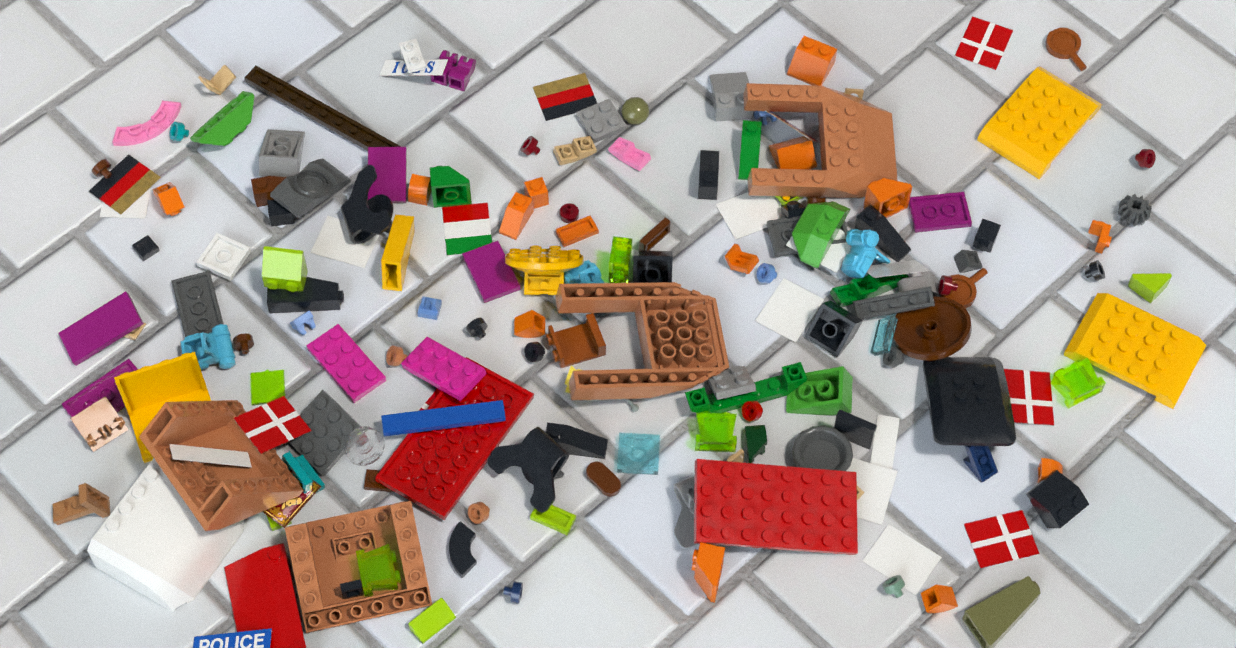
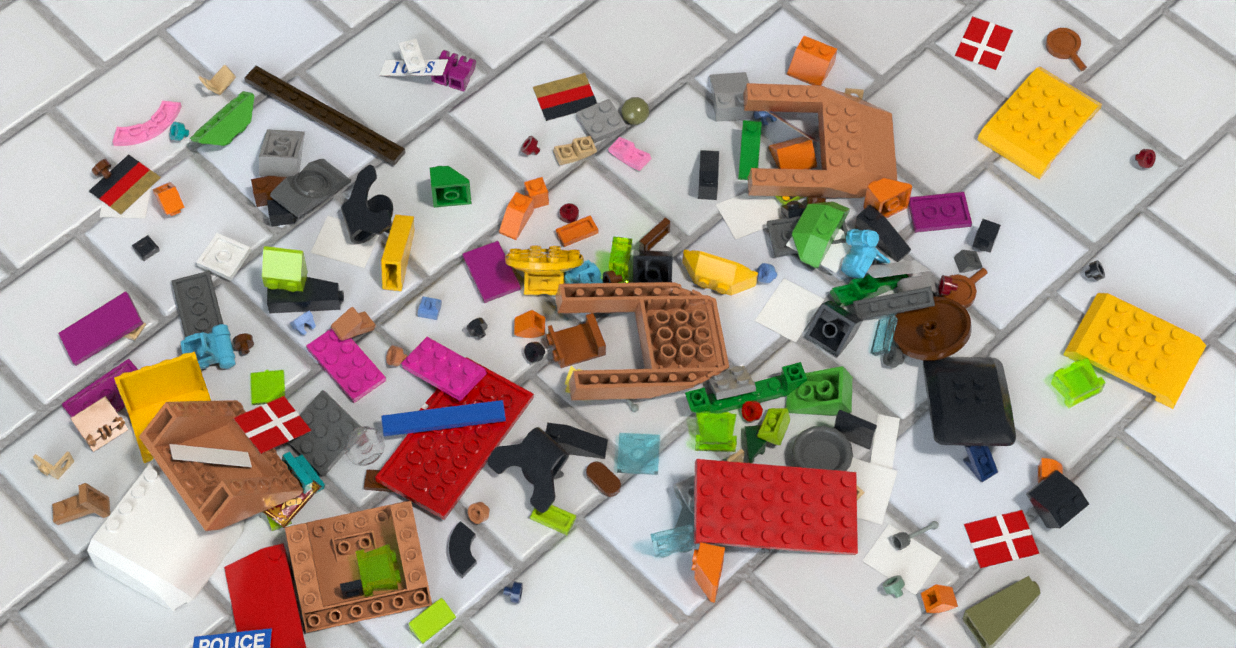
(56, 470): none -> tan bracket
(352, 324): none -> nougat slope
(391, 172): magenta tile -> none
(419, 189): orange brick -> none
(466, 227): sticker -> none
(611, 277): none -> reddish brown tile
(673, 540): none -> clear light blue plate
(718, 273): none -> yellow wedge
(740, 260): orange bracket -> none
(774, 425): none -> lime slope
(902, 539): none -> dark grey hinge
(1030, 396): red sticker -> none
(1102, 230): orange bracket -> none
(1134, 210): dark grey gear -> none
(1149, 285): lime slope -> none

